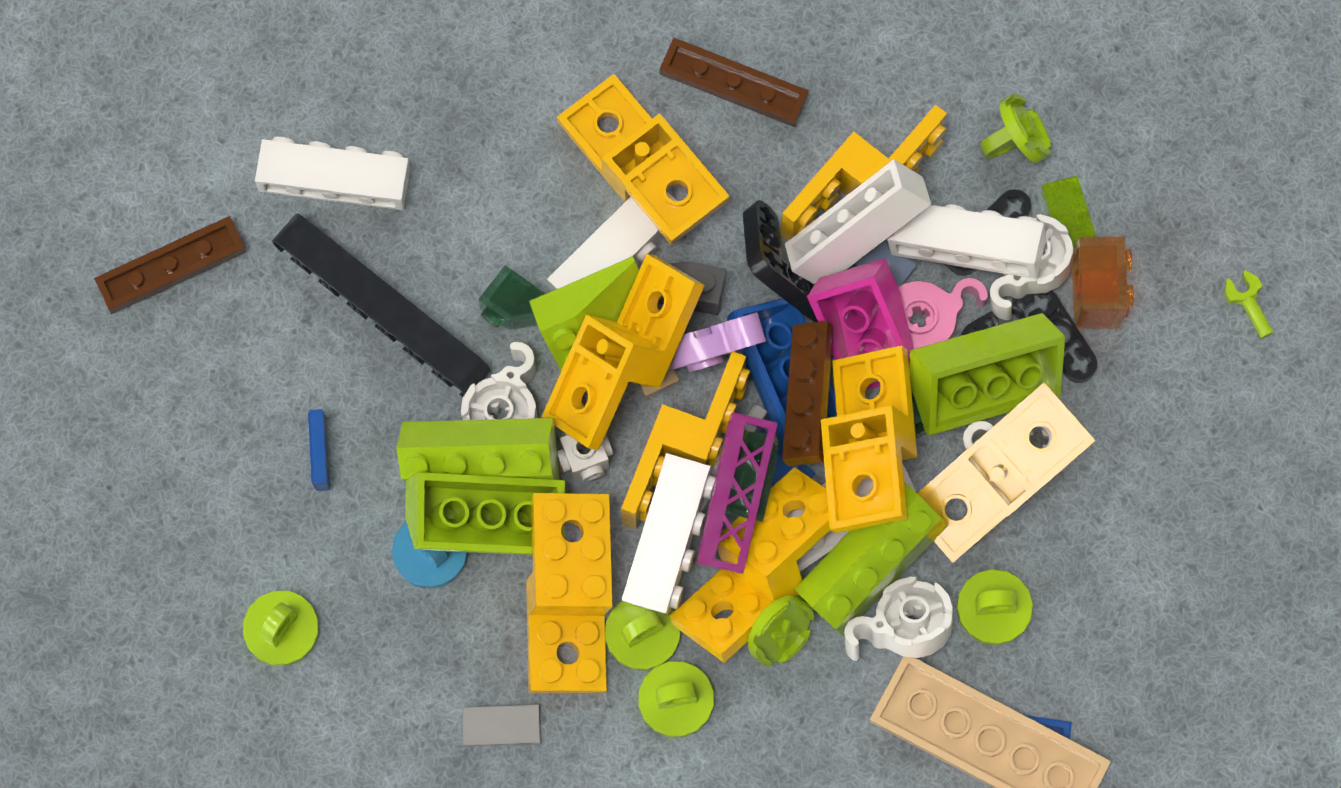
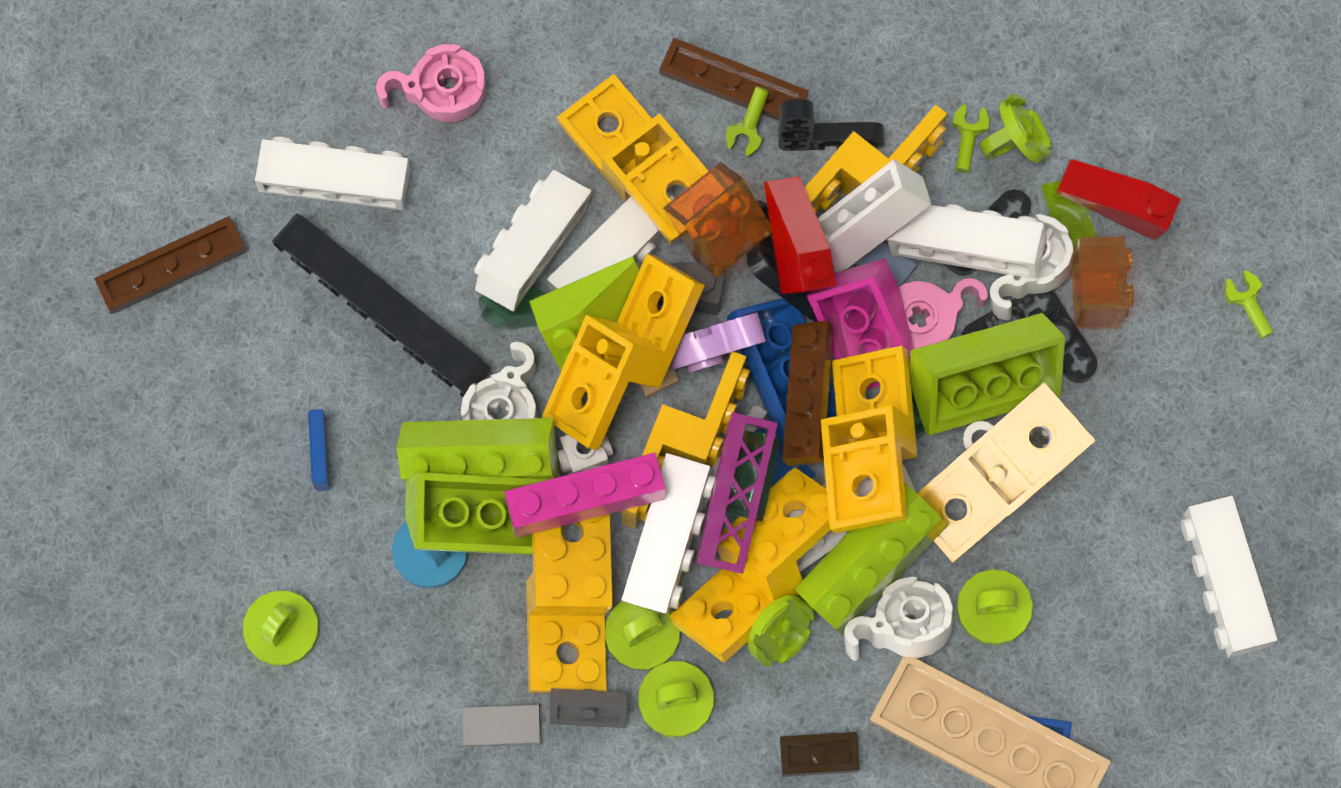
(425, 80): none -> bright pink piece
(531, 240): none -> white brick
(585, 495): none -> dark pink brick
(588, 708): none -> dark grey plate
(718, 219): none -> clear orange brick
(749, 123): none -> lime bar
(798, 238): none -> red slope
(800, 132): none -> black beam
(819, 754): none -> dark brown plate
(968, 135): none -> lime bar
(1119, 198): none -> red slope
(1229, 577): none -> white brick

